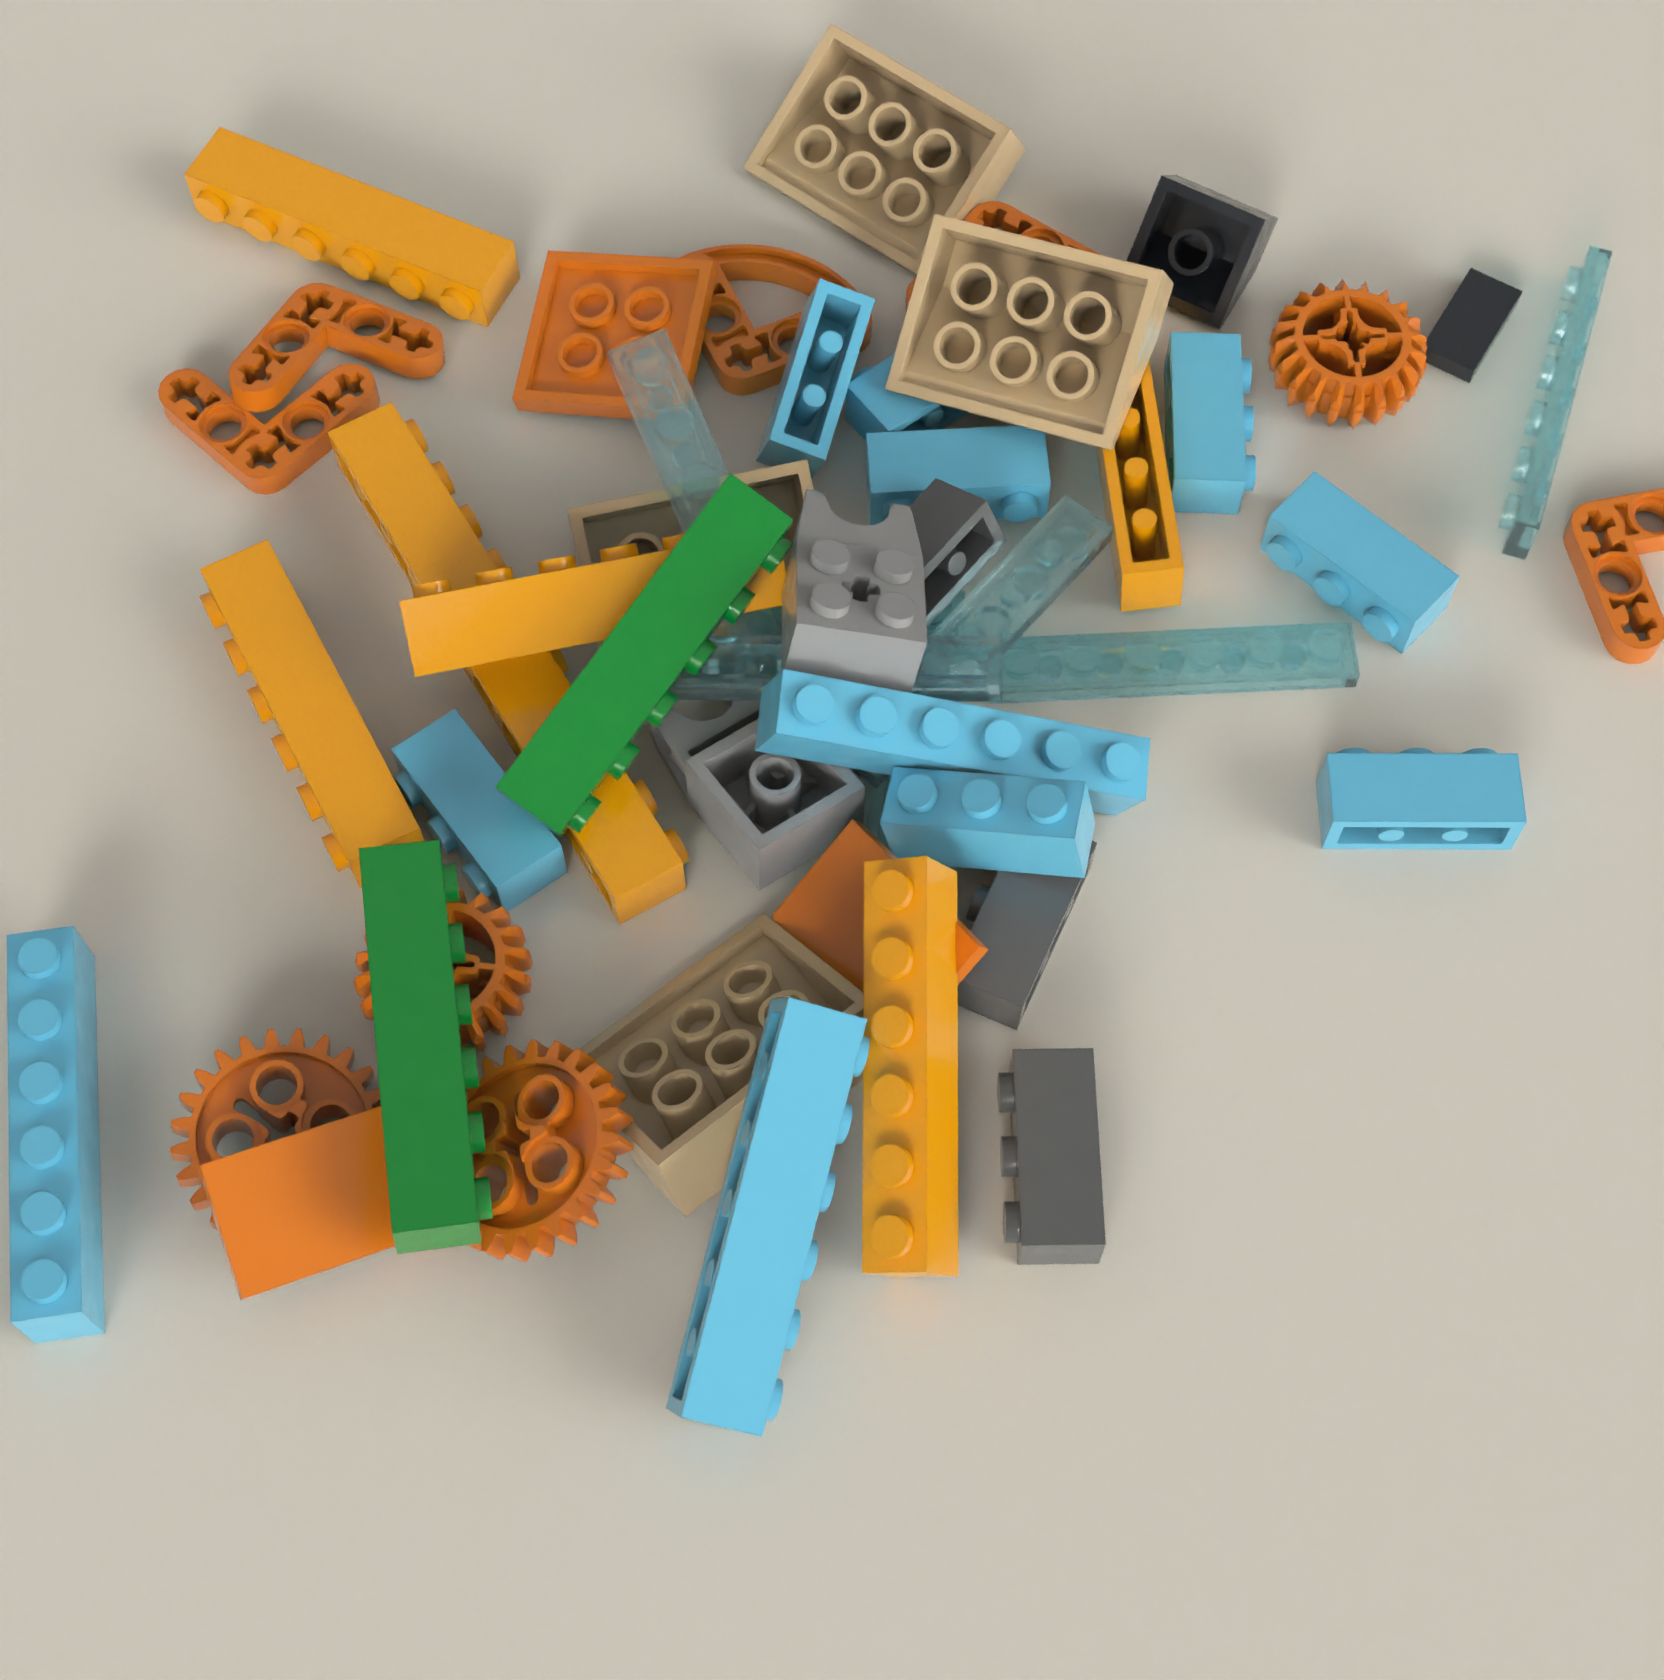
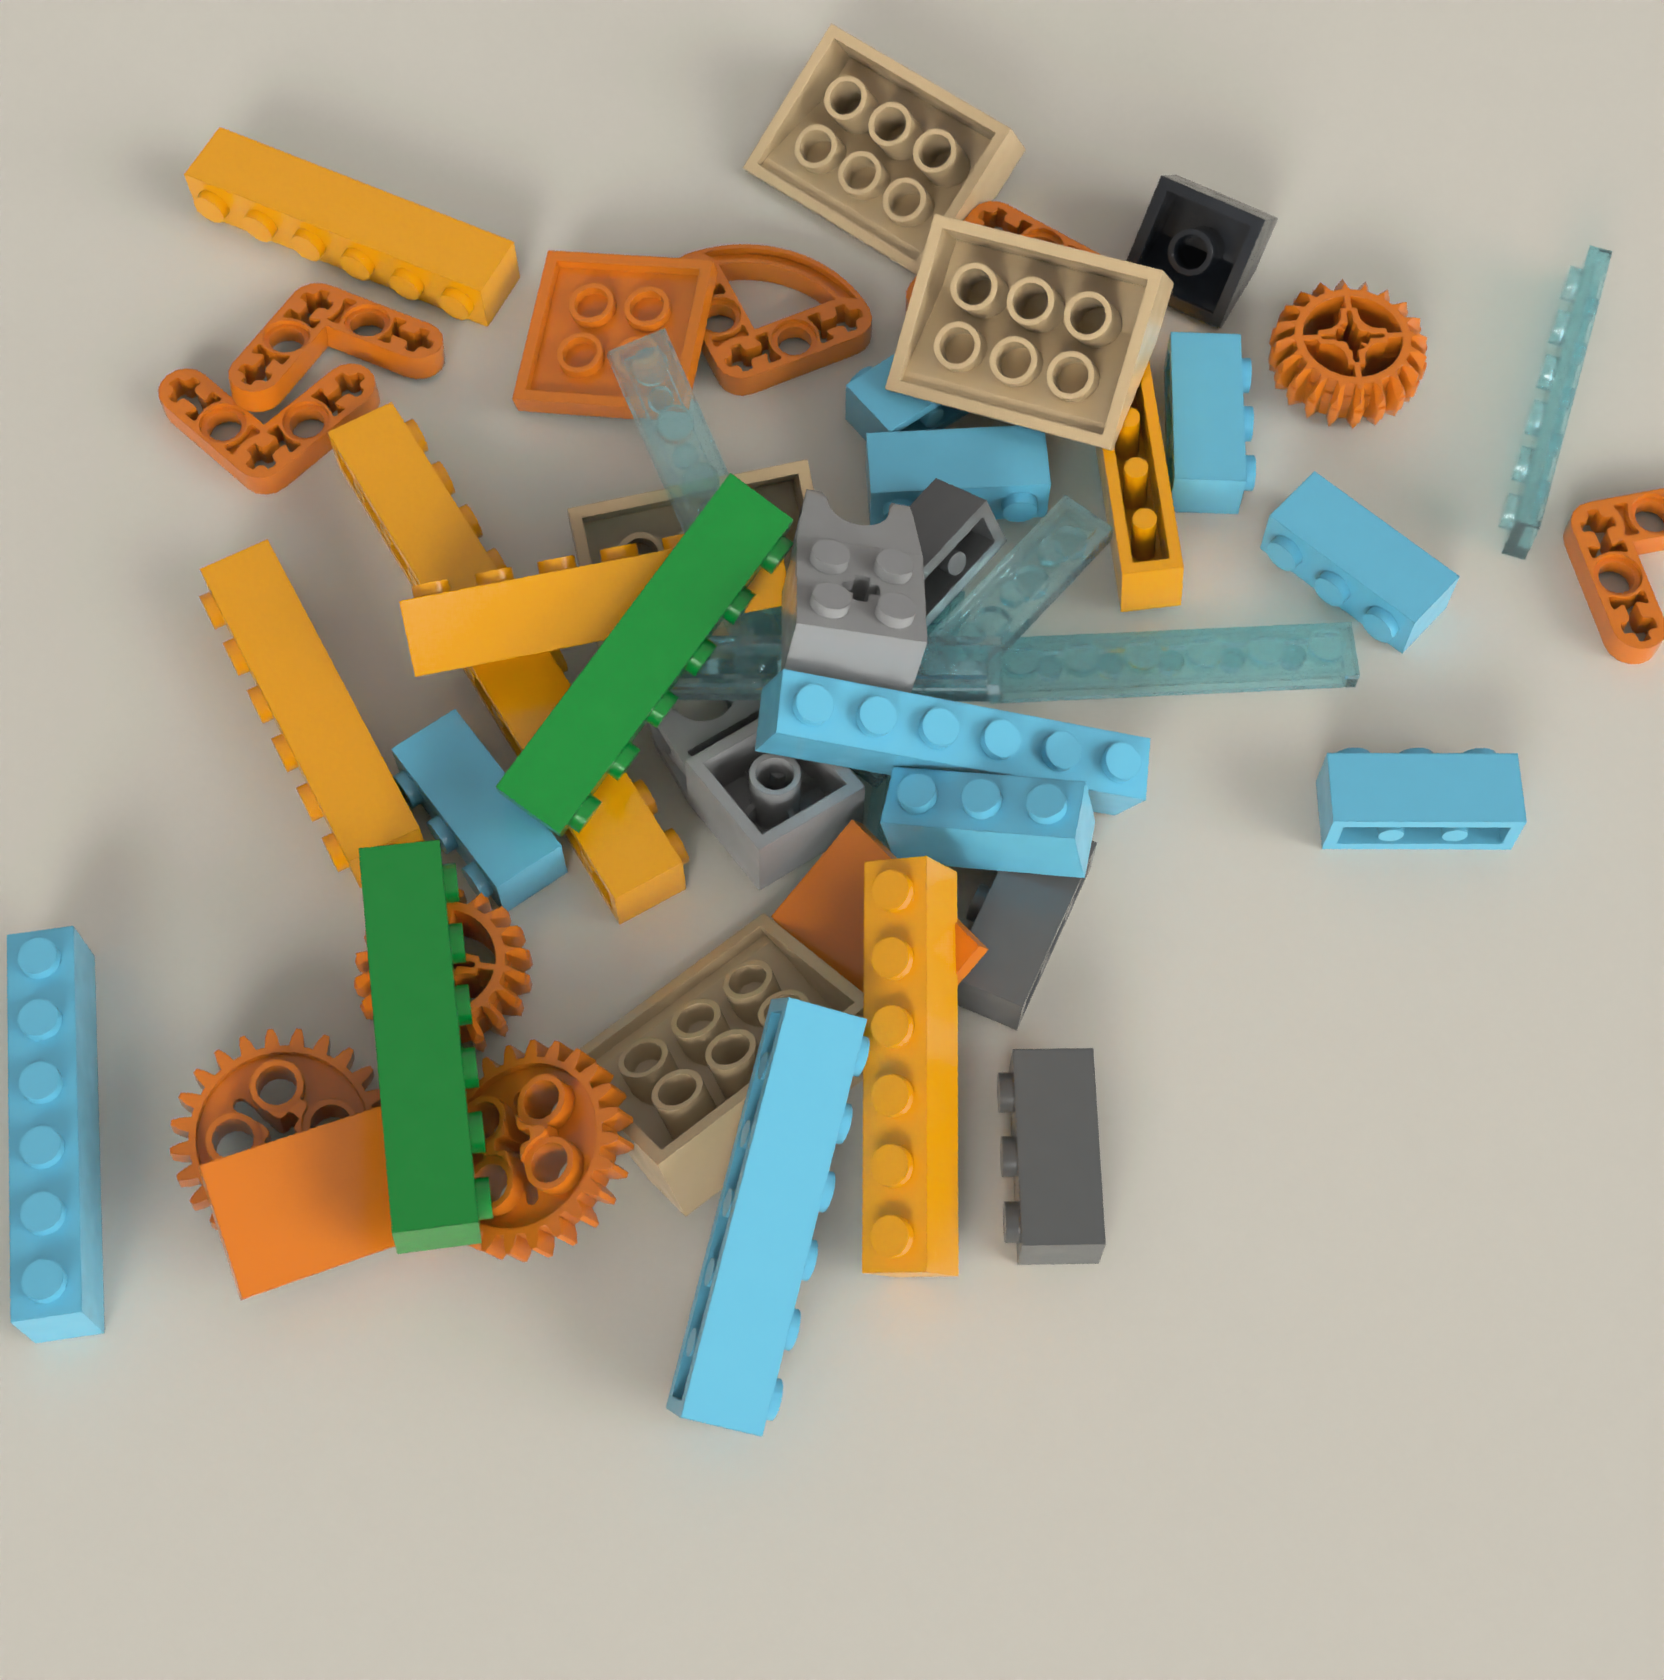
(816, 377): medium azure brick -> none
(1470, 324): black tile -> none

